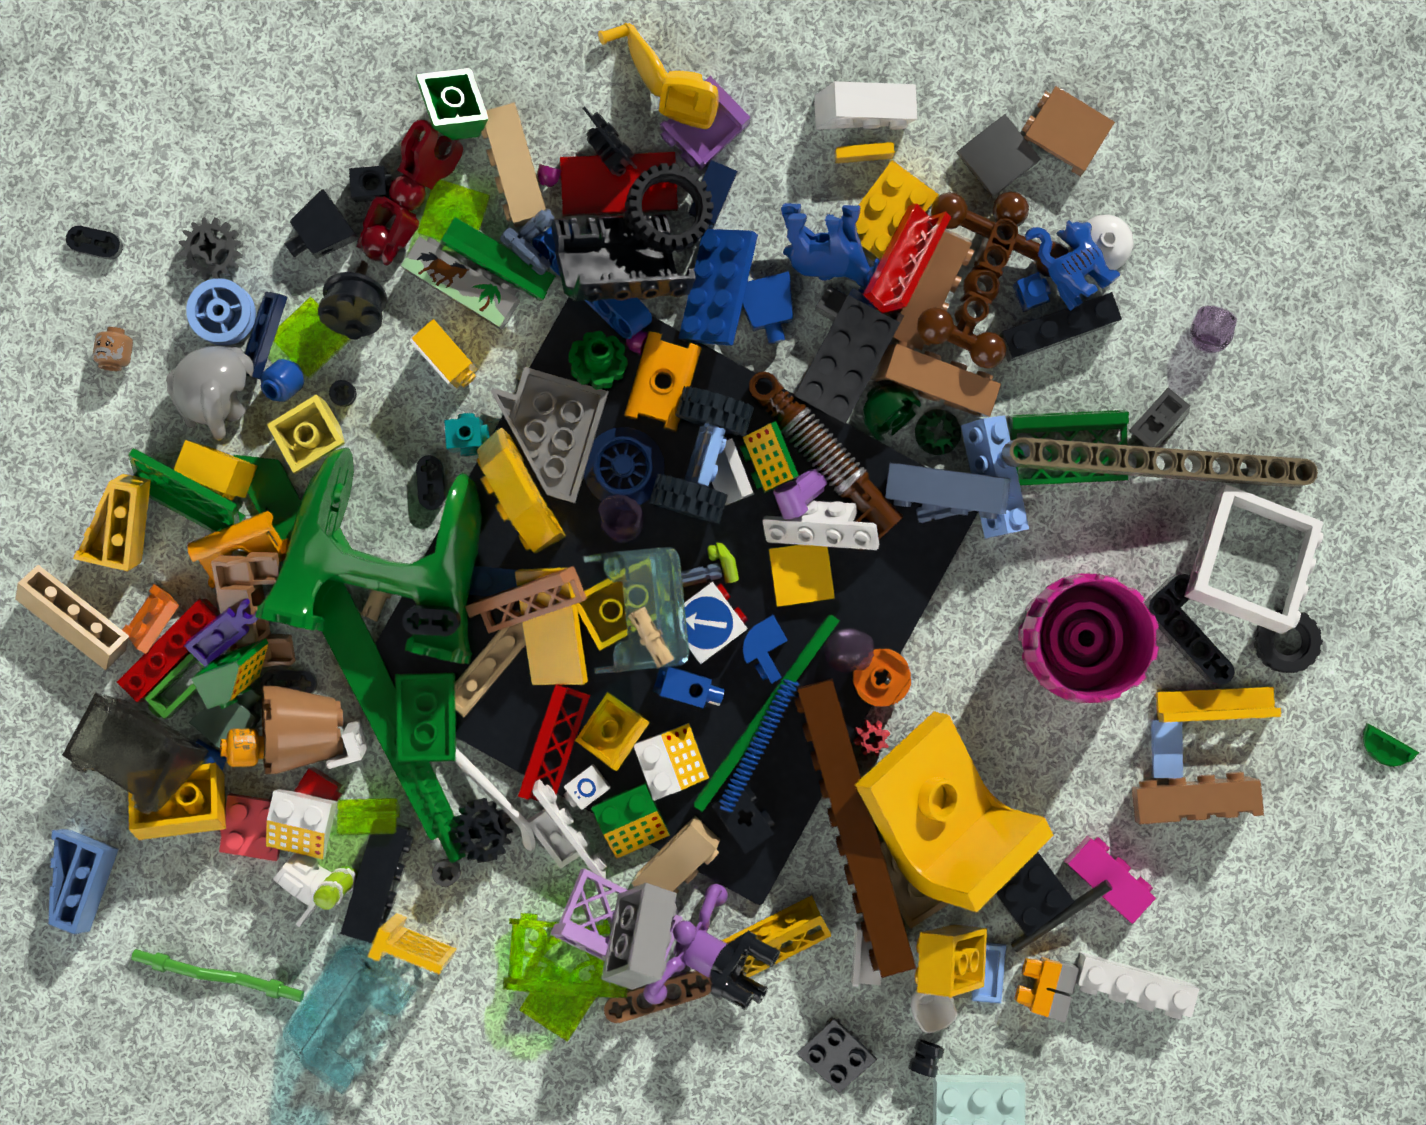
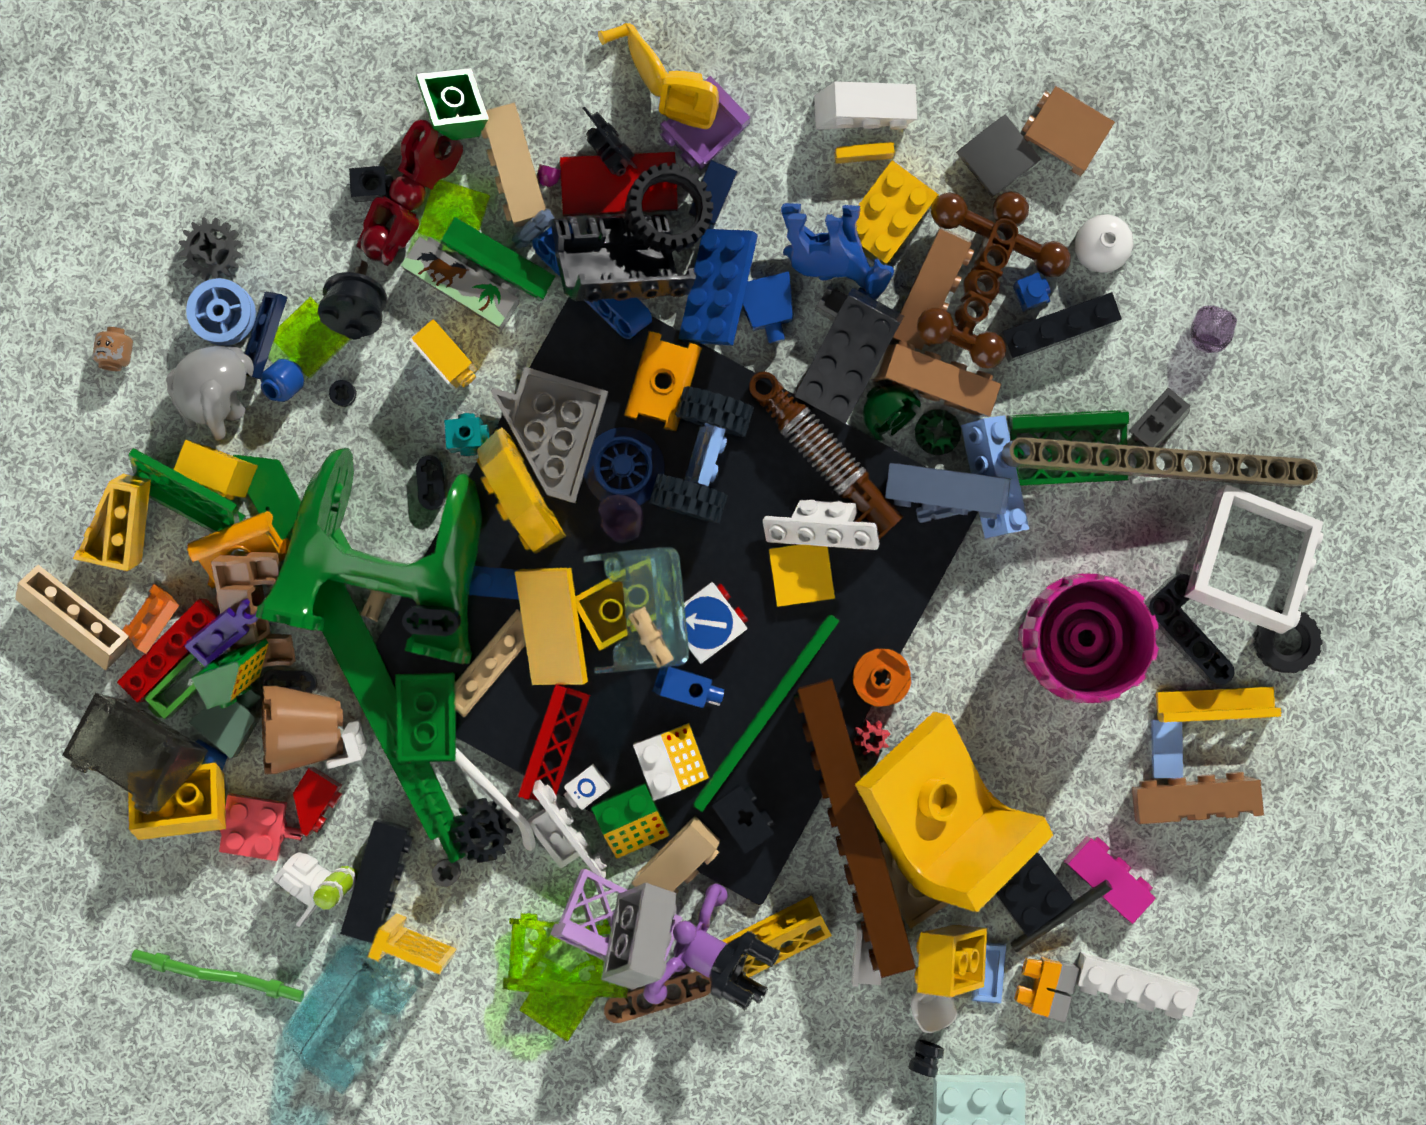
(79, 879): medium blue wedge -> none
(92, 249): black beam -> none
(242, 747): light orange head -> none
(299, 823): white slope -> none
(307, 433): light yellow slope -> none
(320, 228): black torso -> none
(367, 816): clear neon green panel -> none
(522, 593): nougat fence -> none
(525, 251): sand blue axle -> none
(597, 360): green plant -> none
(612, 731): yellow tile -> none
(637, 342): magenta hinge -> none
(701, 574): sand blue axle -> none
(727, 561): lime arm -> none
(731, 475): white panel -> none
(757, 643): blue brick -> none
(763, 736): blue piece -> none
(769, 457): slope -> none
(795, 495): medium lavender piece -> none
(837, 1055): black hinge -> none
(849, 650): clear purple hair -> none
(905, 259): red fence -> none
(1070, 269): blue animal -> none
(1385, 748): green tile -> none

